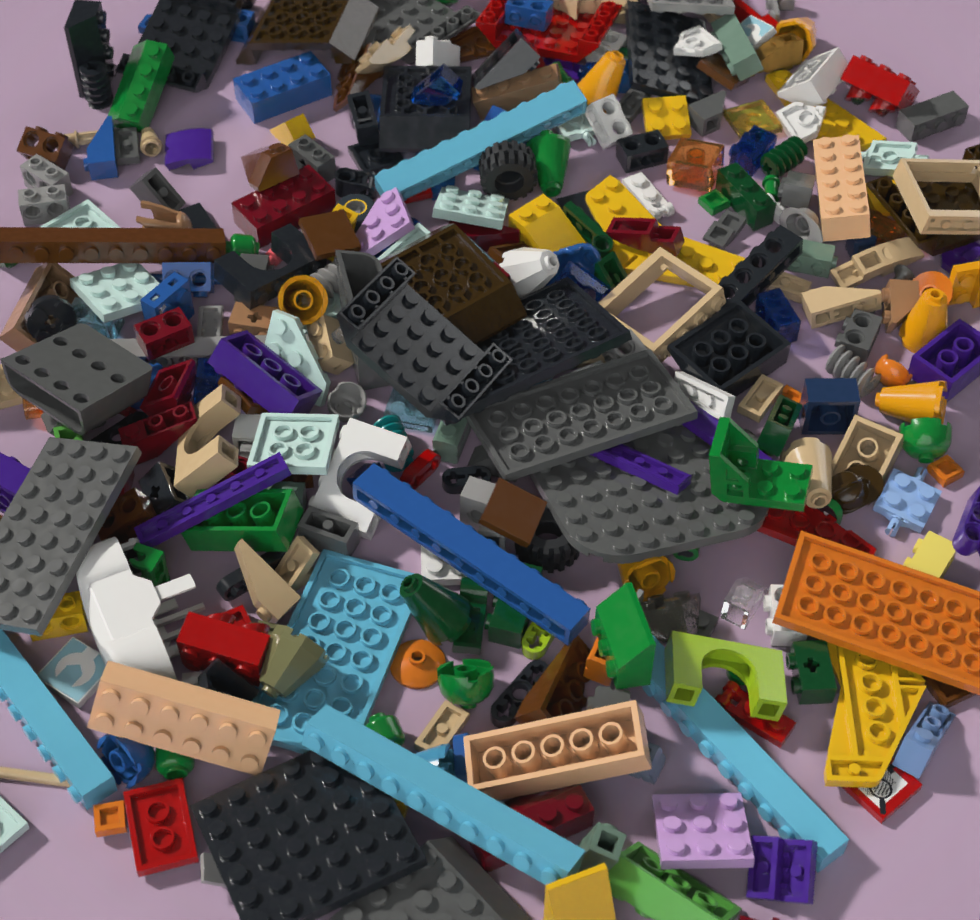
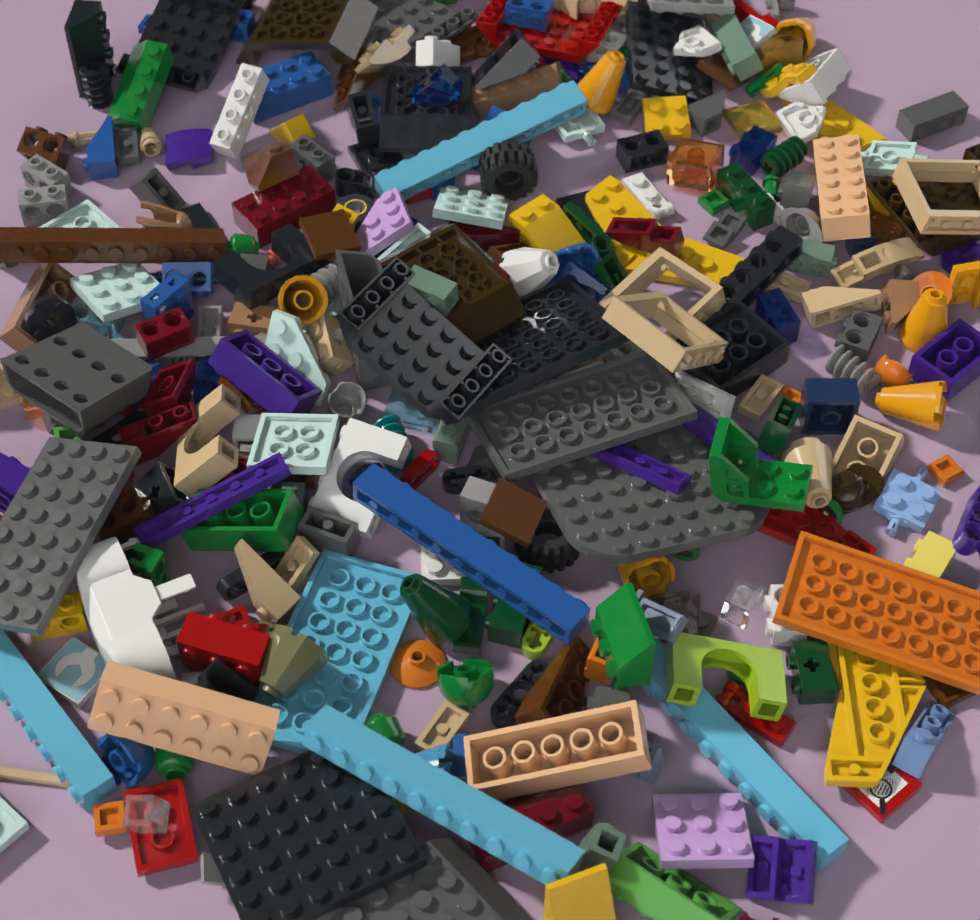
(146, 814): none -> clear brick
(239, 111): none -> white brick
(435, 289): none -> sand green brick
(551, 159): green cone -> none
(605, 123): white brick -> none
(629, 317): none -> tan window
(663, 621): none -> sand blue tile
(756, 85): none -> green axle
(790, 75): none -> yellow plate
(879, 83): red piece -> none
(926, 438): green cylinder -> none

